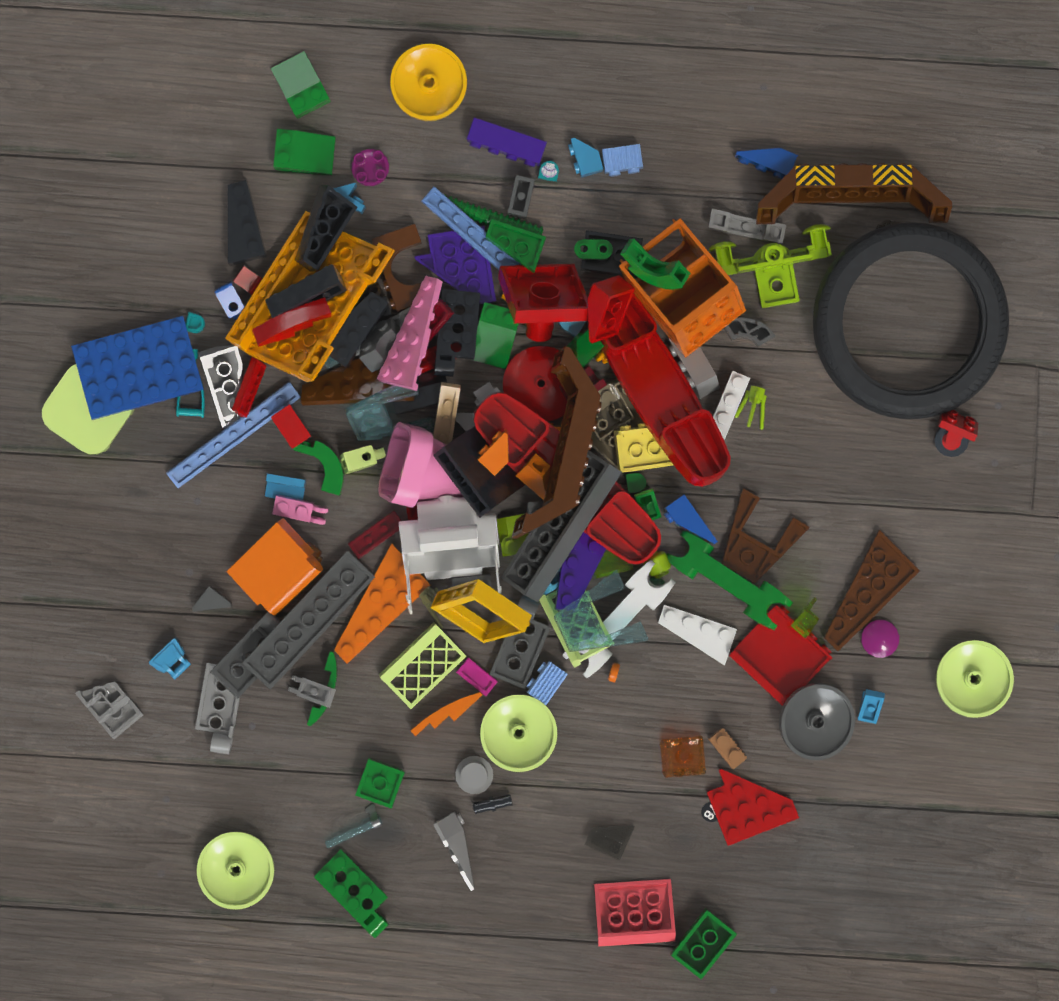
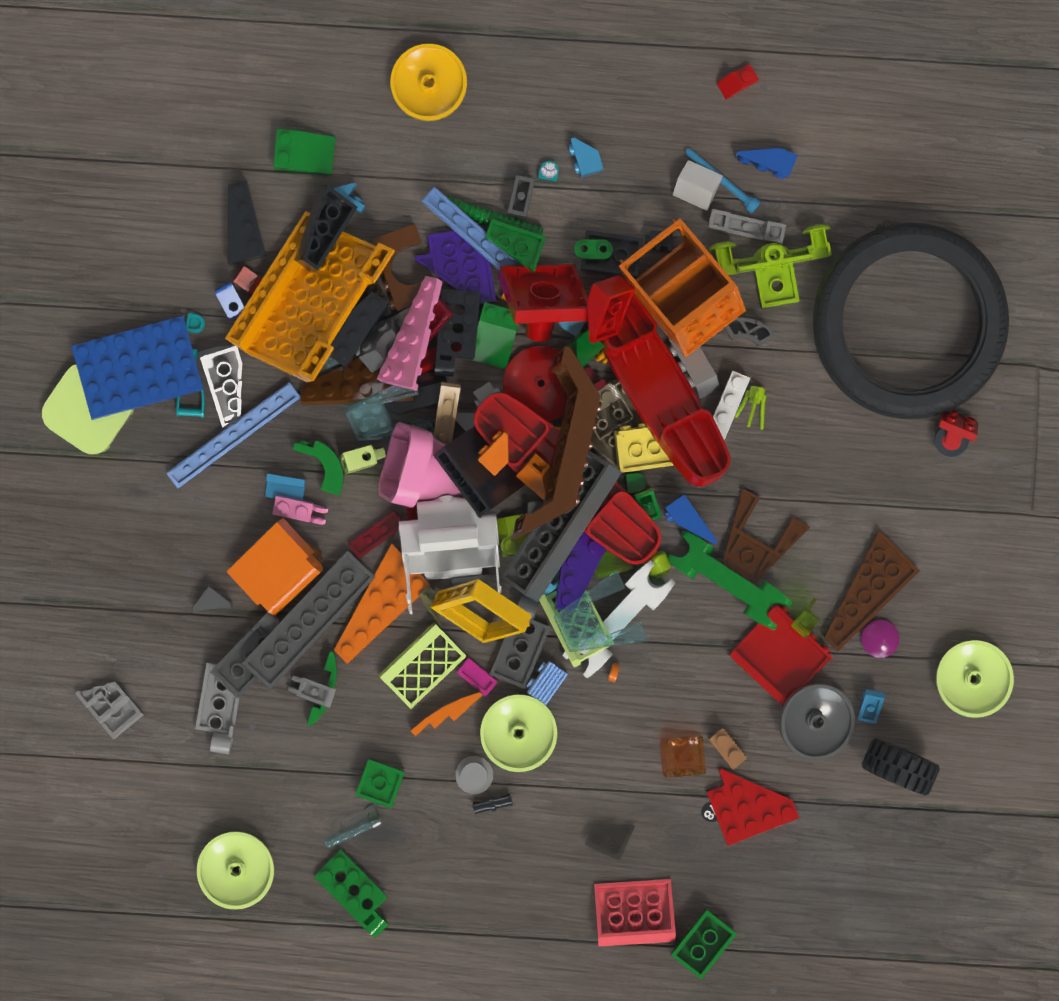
(168, 657): dark azure piece -> none
(249, 387): red plate -> none
(289, 322): red slope -> none
(290, 426): red panel -> none
(300, 85): green slope -> none
(322, 284): black brick -> none
(370, 167): magenta dish -> none
(453, 836): light grey wedge -> none
(507, 142): dark purple brick -> none
(622, 159): light blue brick -> none
(653, 271): green arch -> none
(666, 243): none -> black brick
(697, 185): none -> white slope
(702, 633): white wing -> none
(737, 81): none -> red slope
(750, 202): none -> dark azure piece
(855, 185): reddish brown slope -> none
(900, 766): none -> black tyre

